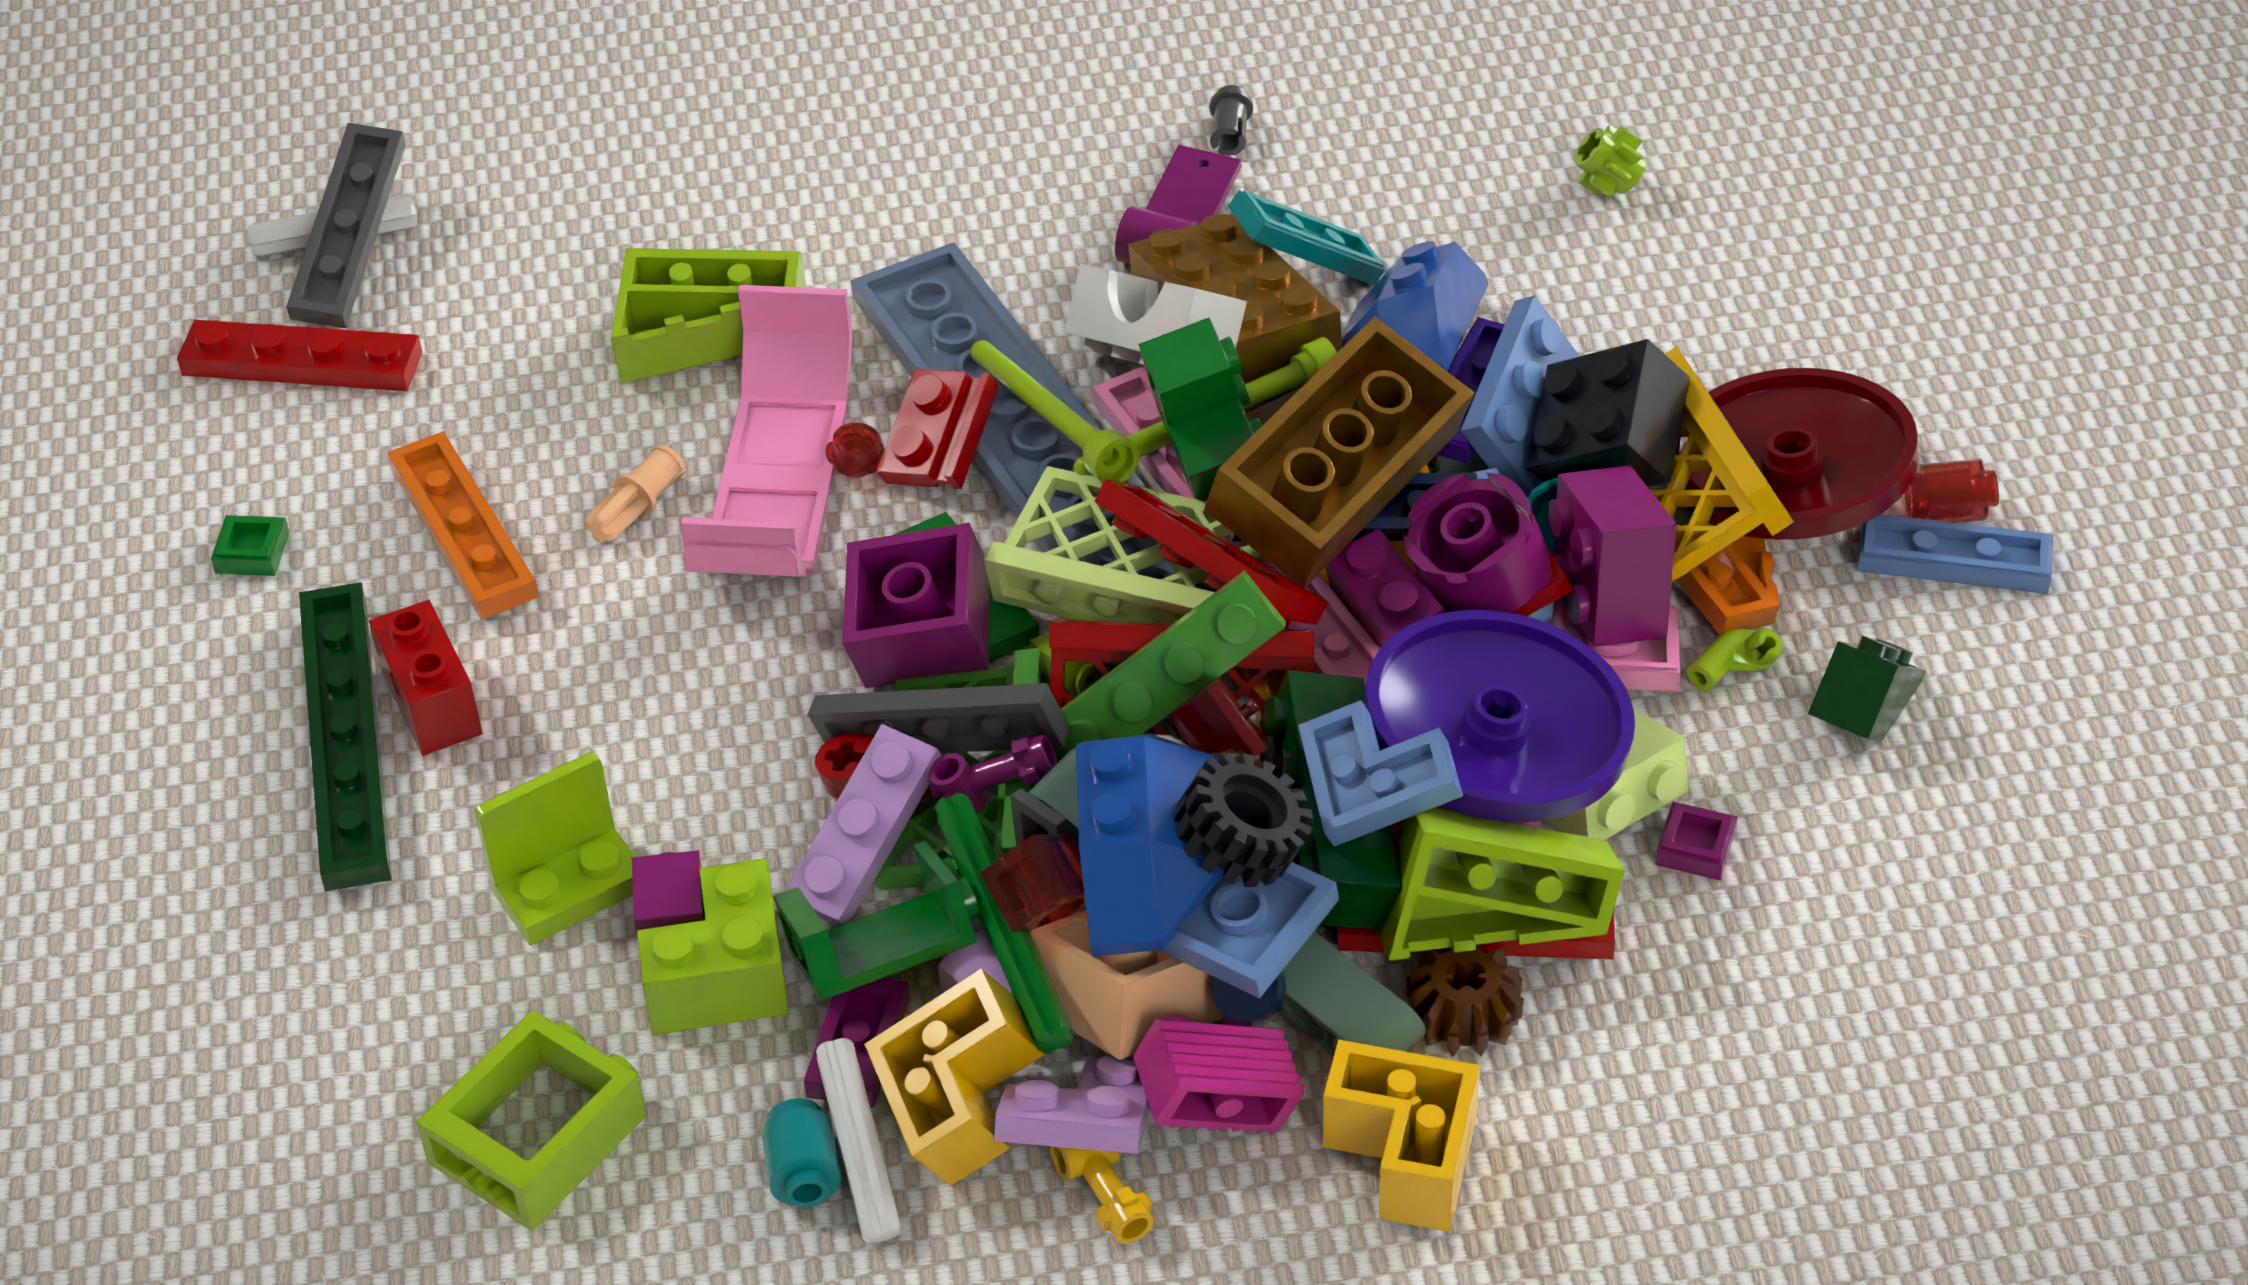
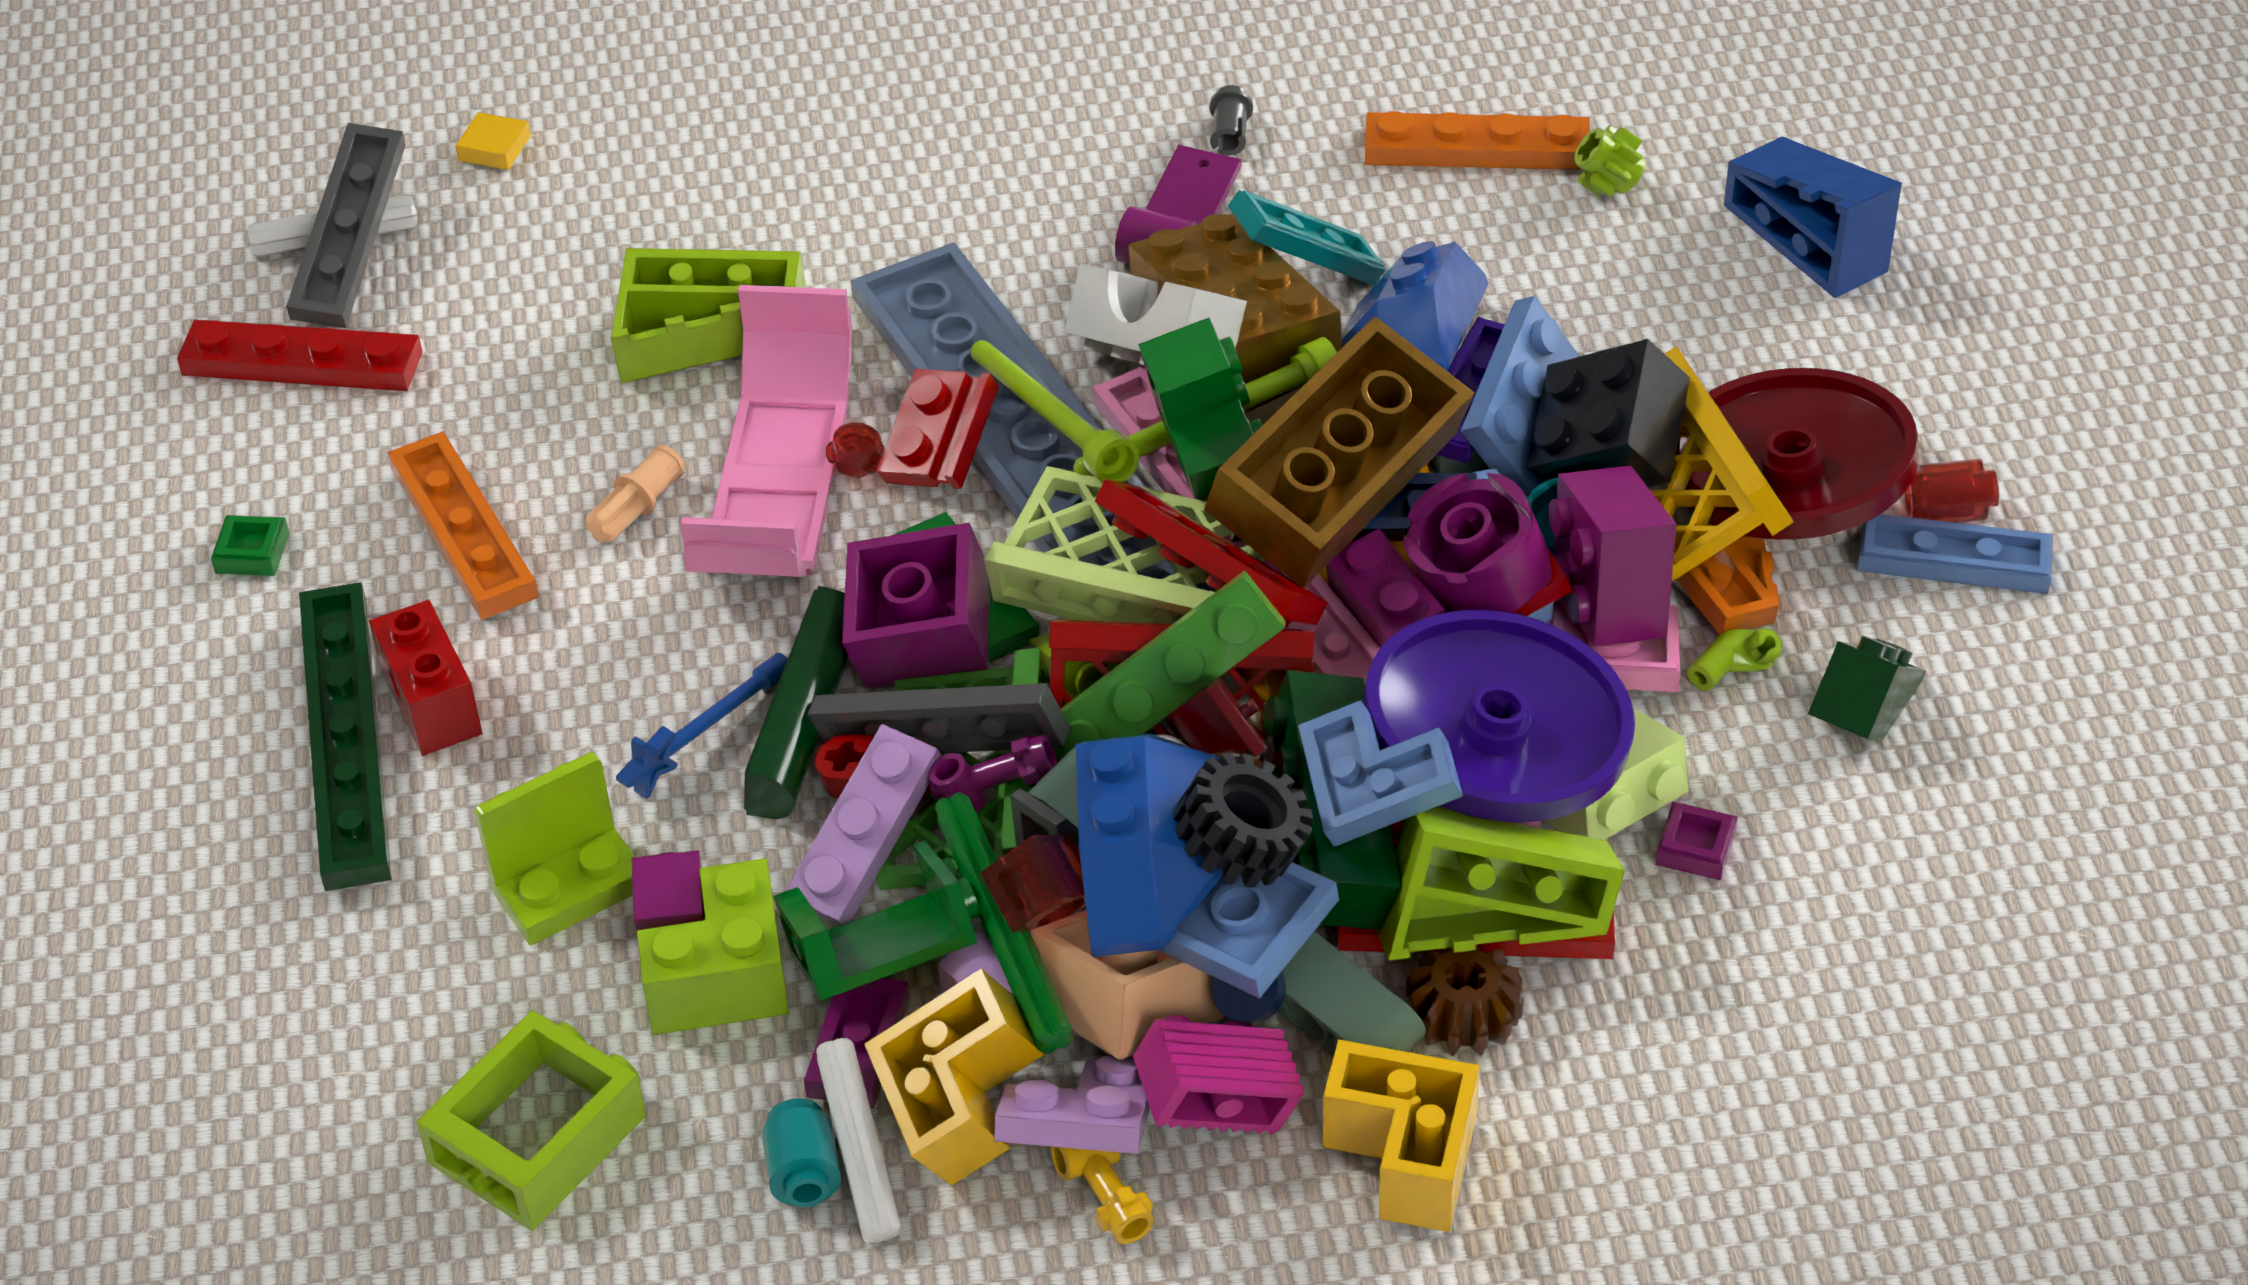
(493, 141): none -> yellow tile
(652, 758): none -> blue piece
(787, 733): none -> dark green brick
(1473, 140): none -> orange plate
(1816, 211): none -> blue wedge

